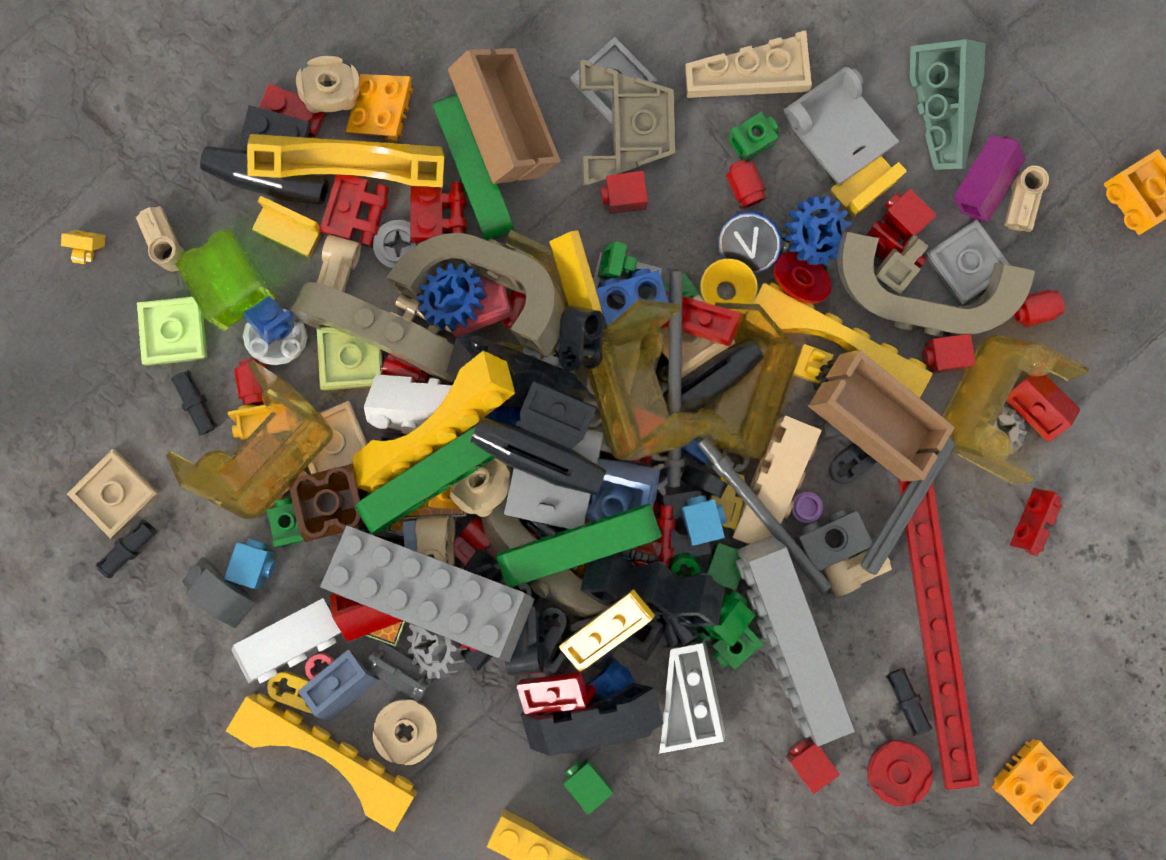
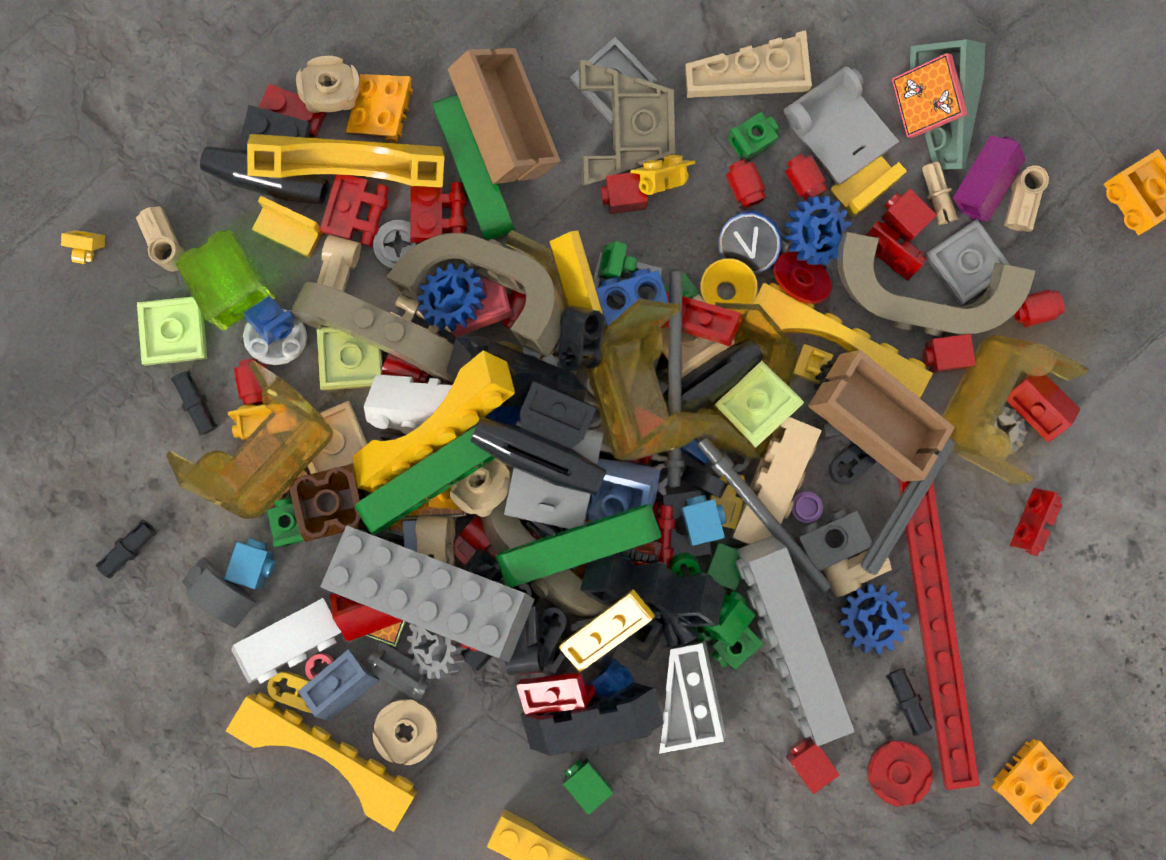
(113, 494): tan tile -> none
(659, 175): none -> yellow hinge
(759, 403): none -> yellowish green tile
(805, 177): none -> red brick
(876, 607): none -> blue gear
(899, 268): dark tan plate -> none
(929, 96): none -> tile
(939, 193): none -> tan axle

